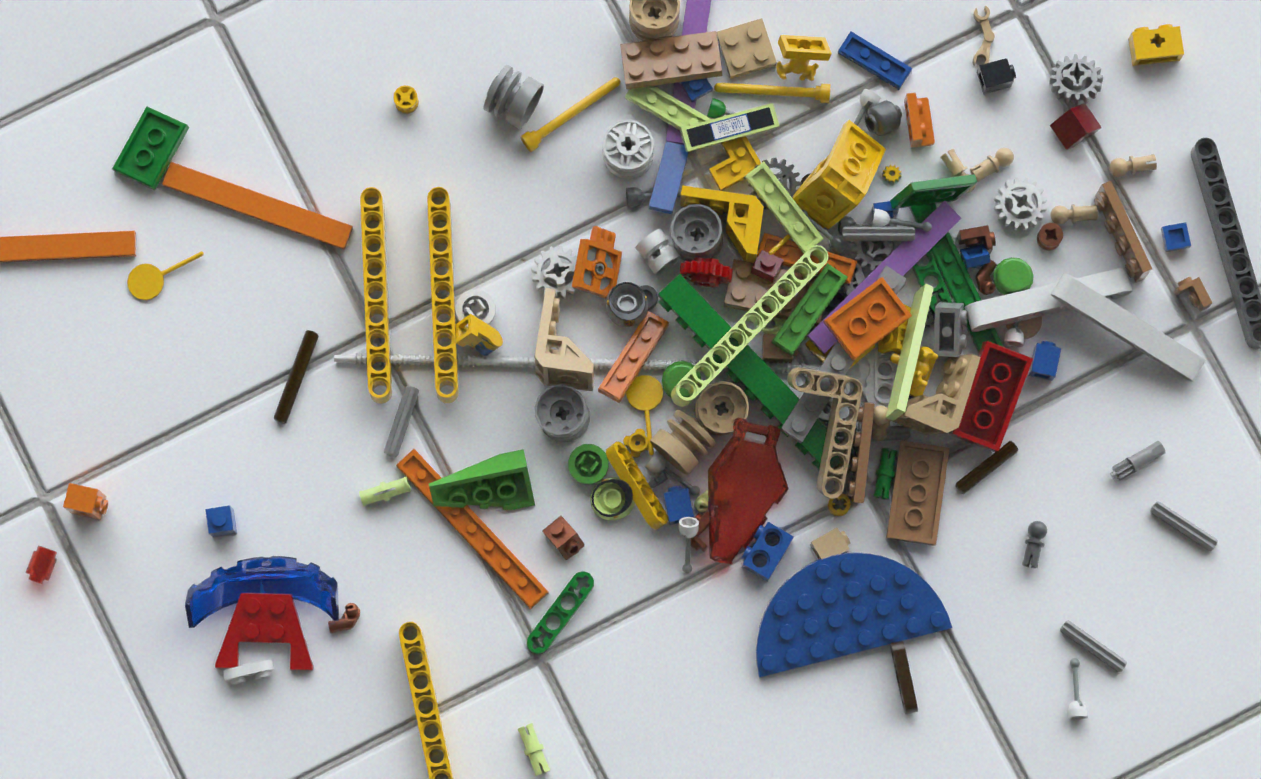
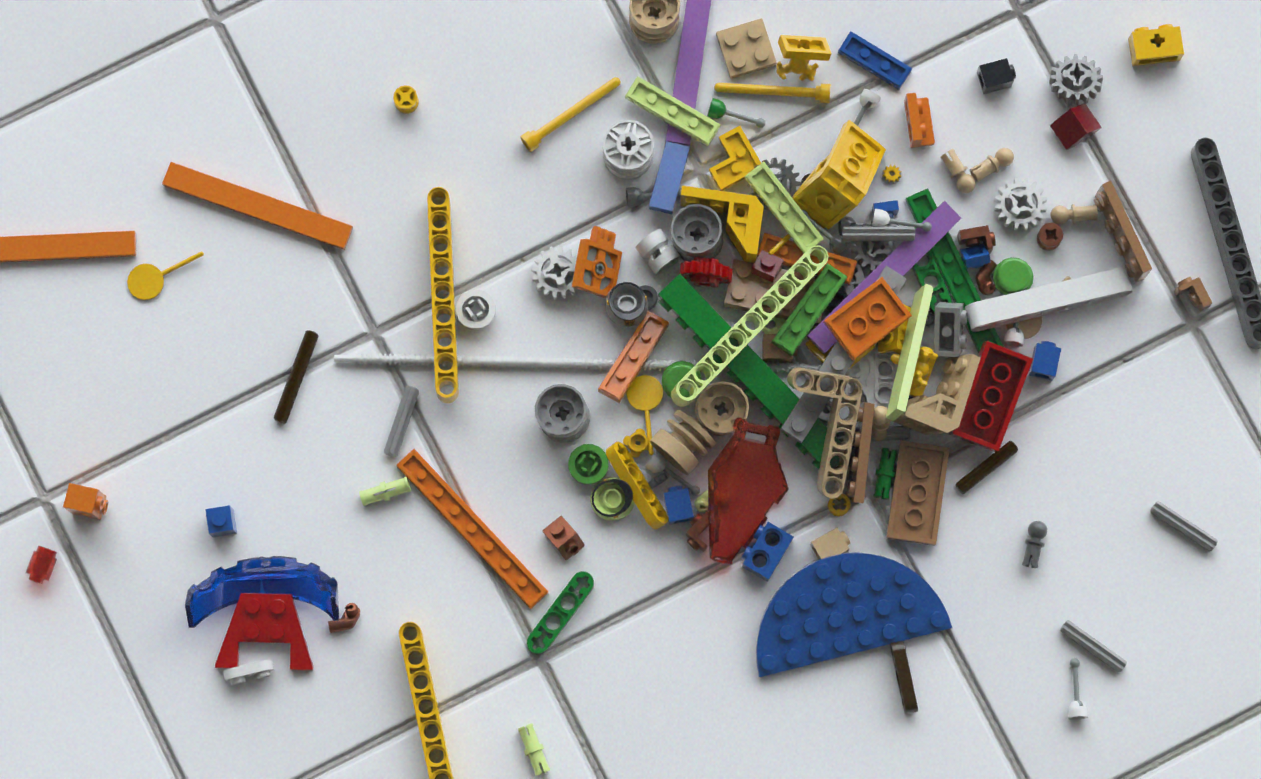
(150, 148): green tile -> none
(372, 284): yellow beam -> none
(477, 335): yellow leg -> none
(493, 482): bright green wedge -> none
(510, 95): light grey wheel -> none
(568, 363): tan bracket -> none
(671, 60): medium nougat plate -> none
(688, 528): white hinge -> none
(696, 88): blue plate -> none
(729, 127): tile -> none
(883, 118): dark grey head -> none
(933, 191): green tile -> none
(984, 50): tan piece -> none
(1120, 166): tan pin -> none
(1128, 327): white beam -> none
(1138, 460): light grey piece -> none
(1175, 237): blue plate -> none

